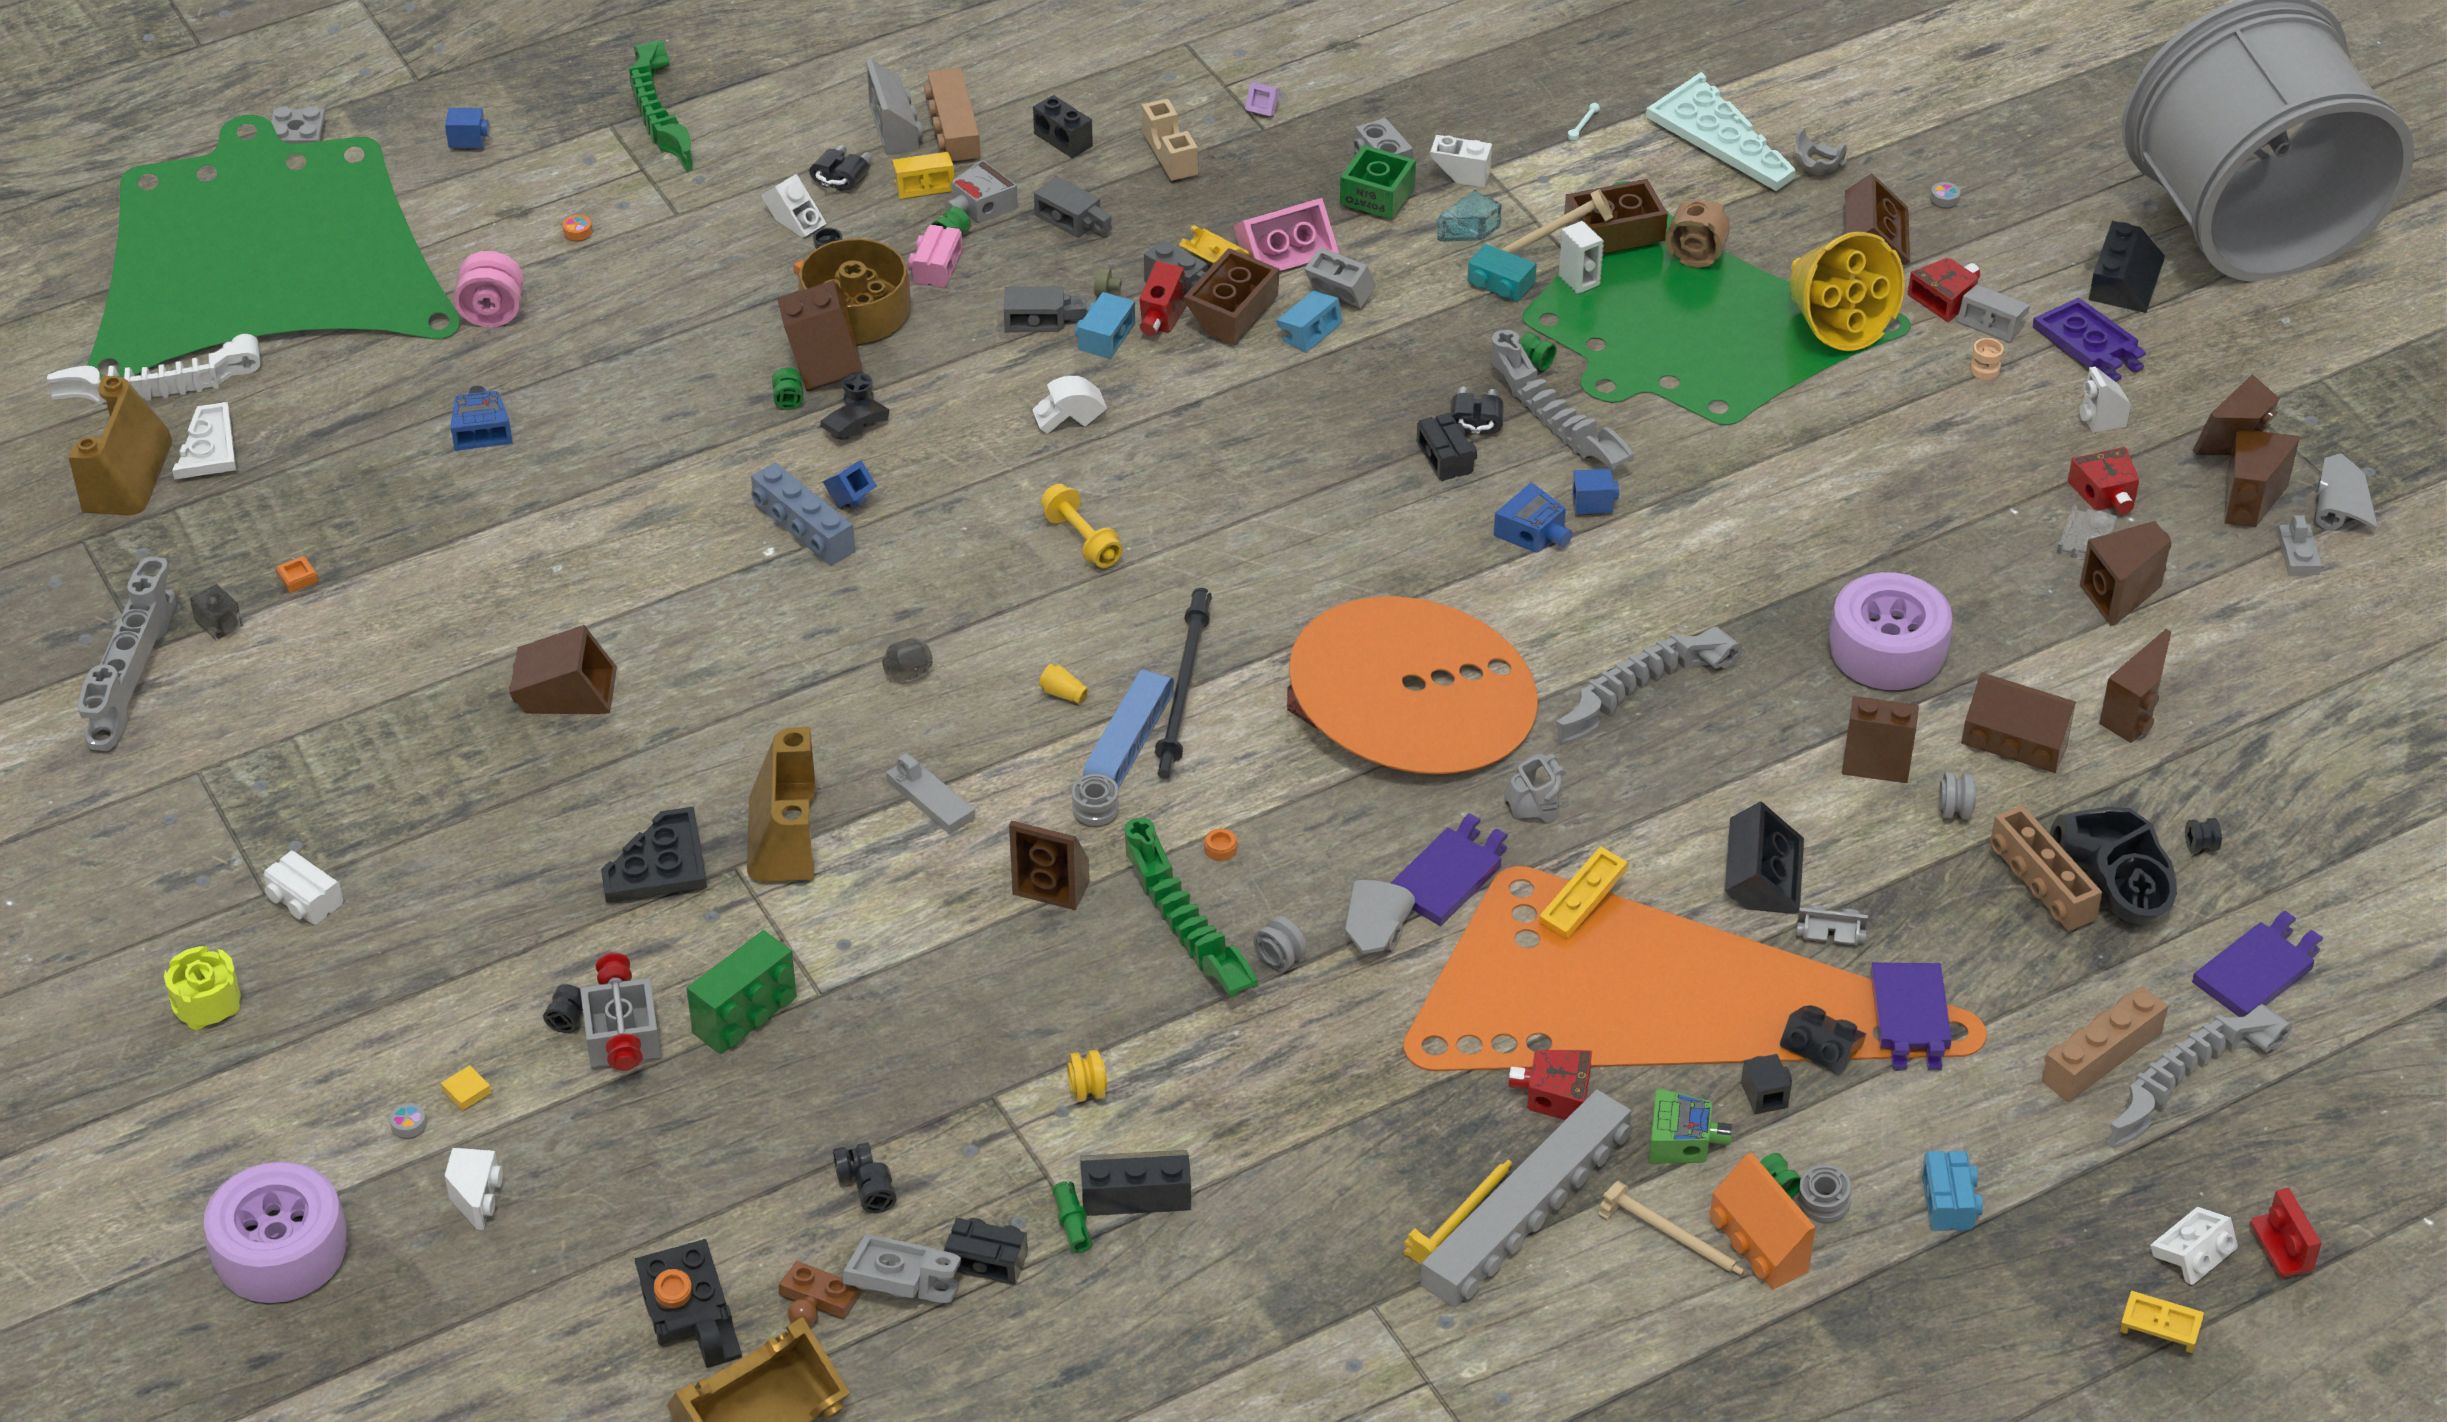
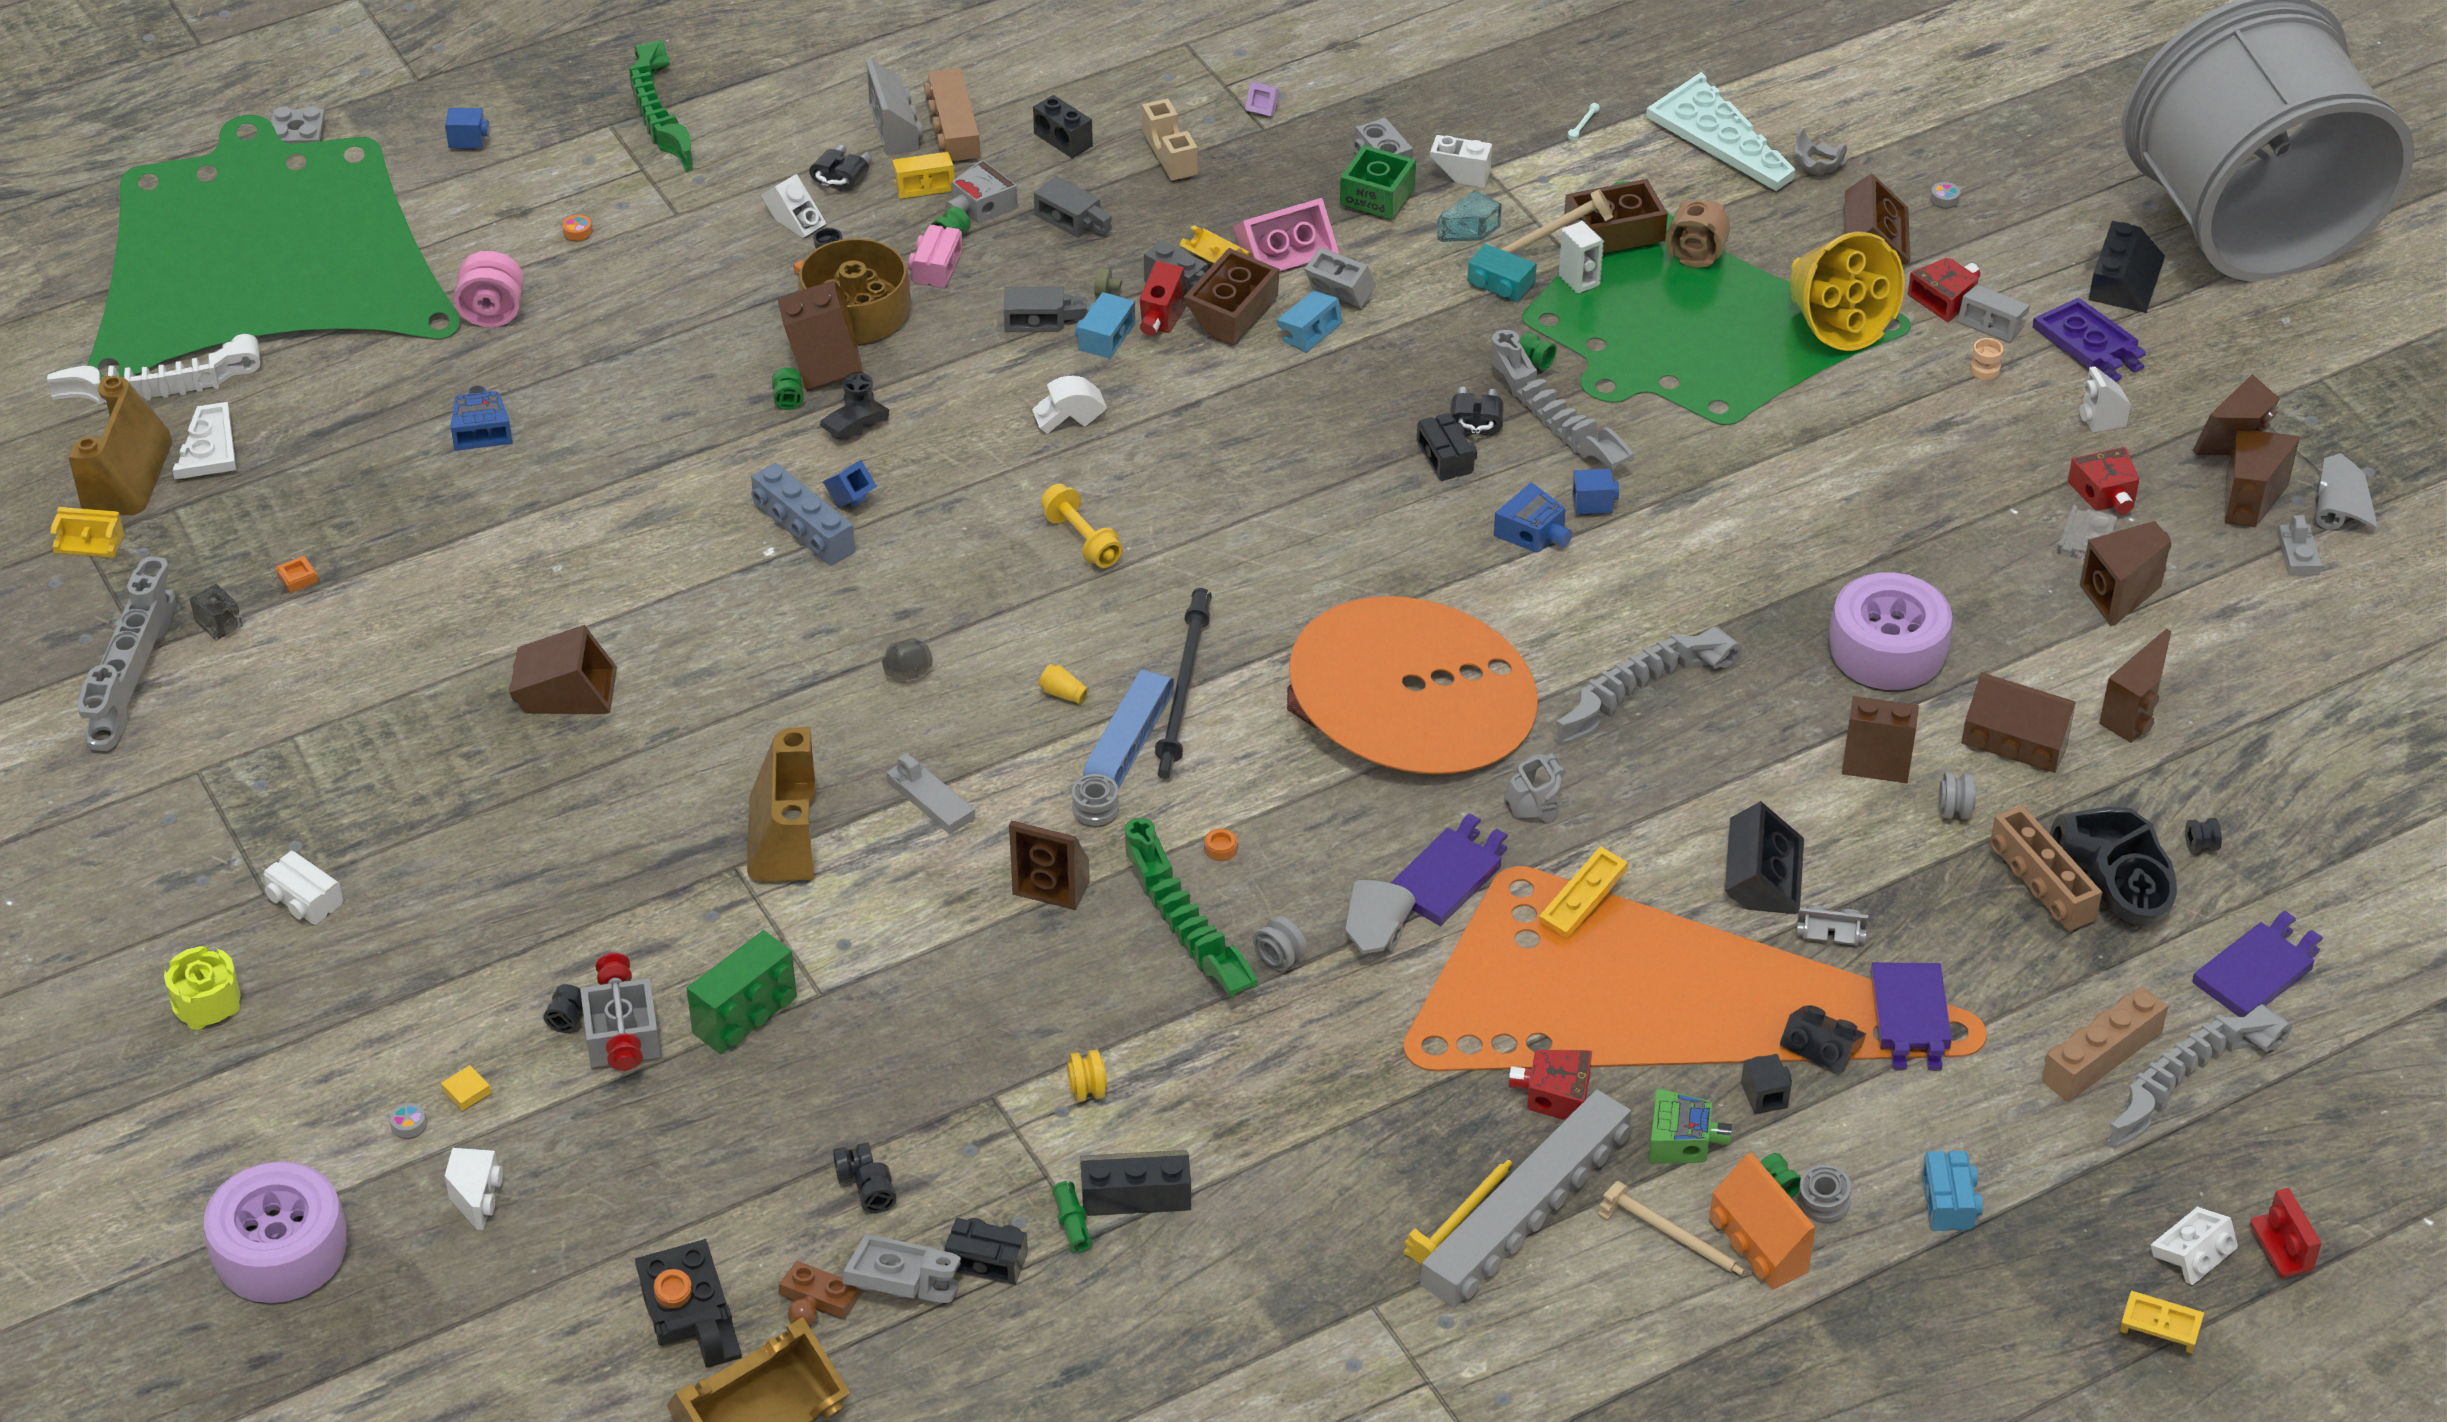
(87, 532): none -> yellow hinge
(659, 860): black plate -> none

